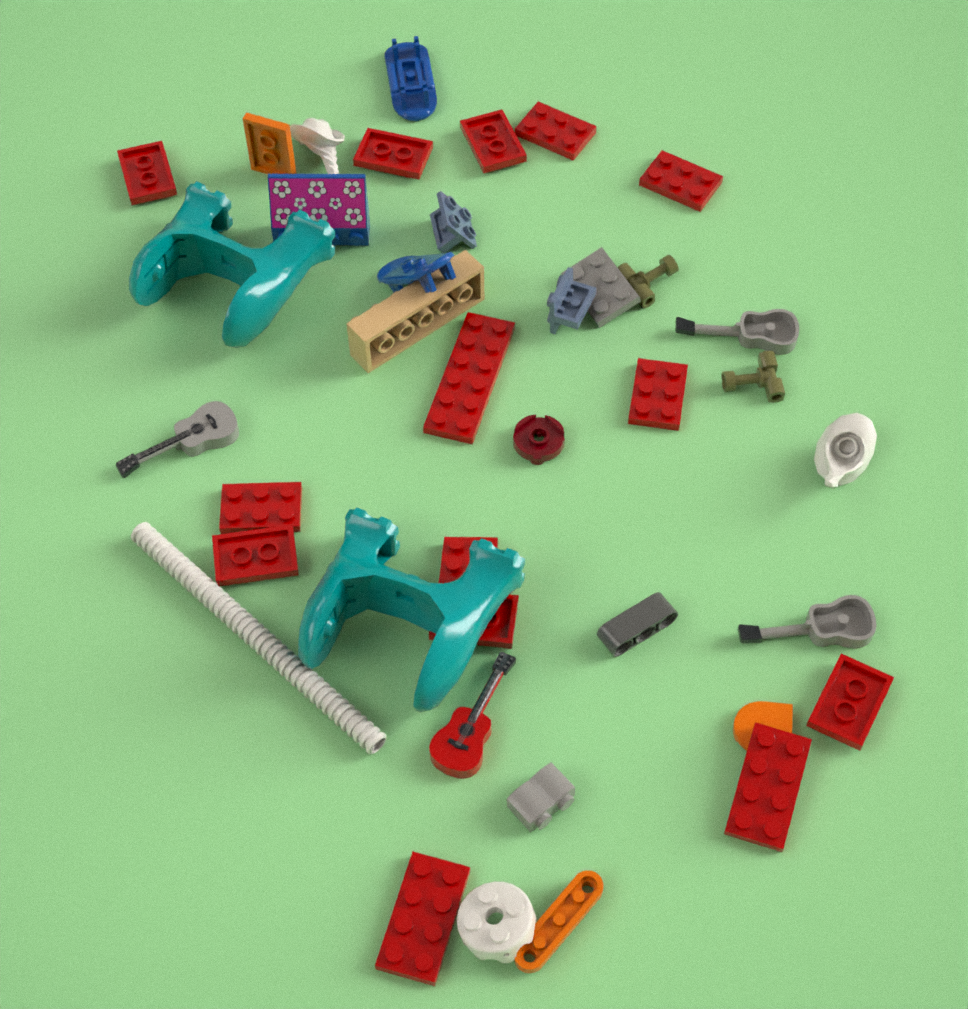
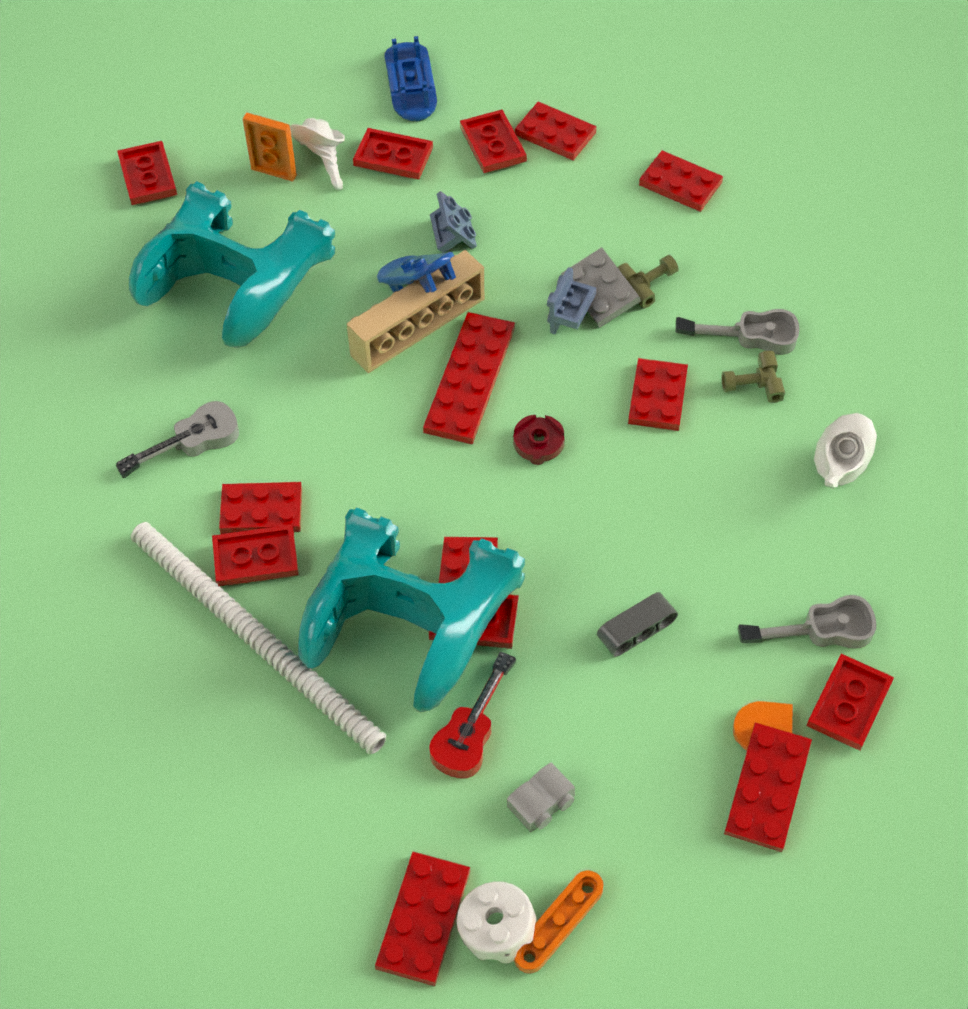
(329, 197): slope -> none

